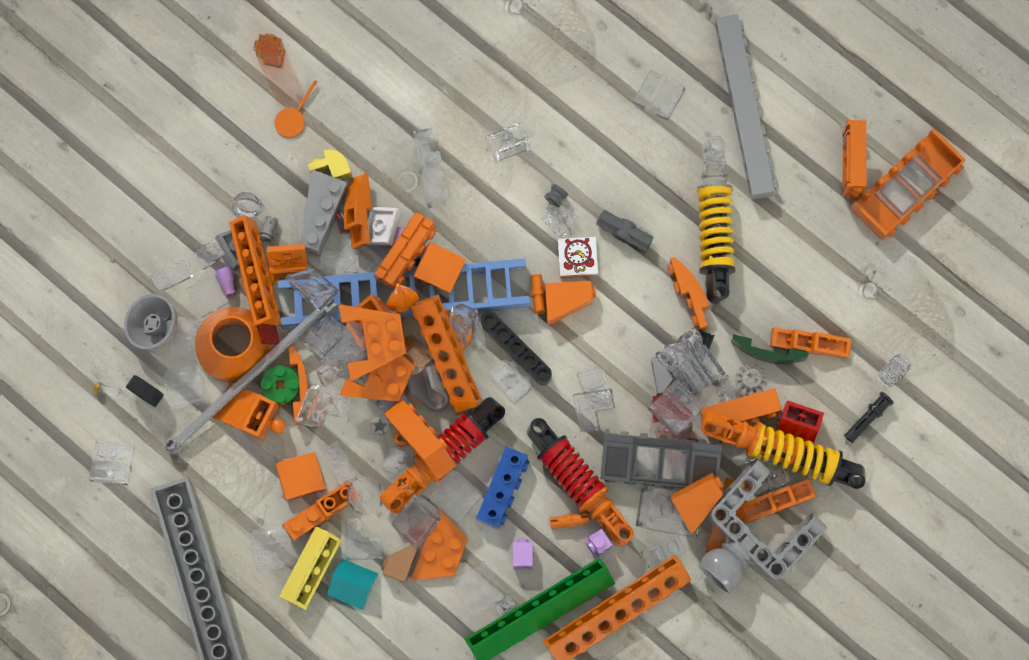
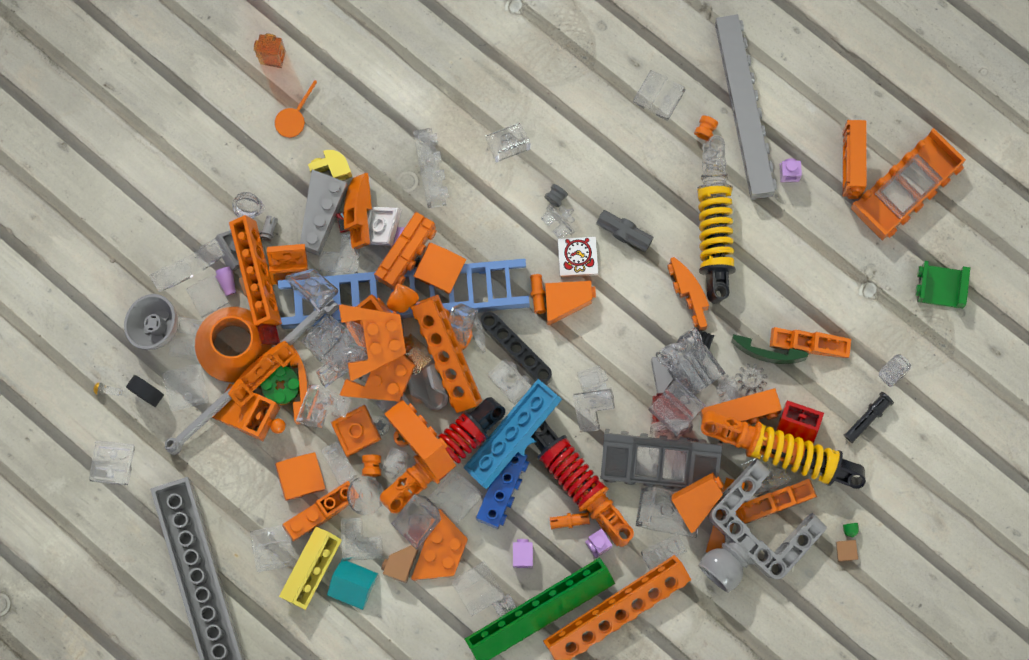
(259, 371): none -> orange slope
(356, 430): none -> orange tile
(371, 465): none -> orange wheel
(512, 434): none -> dark azure piece
(706, 127): none -> orange wheel
(790, 170): none -> lavender brick
(846, 550): none -> medium nougat tile
(851, 529): none -> green hinge
(943, 285): none -> green panel

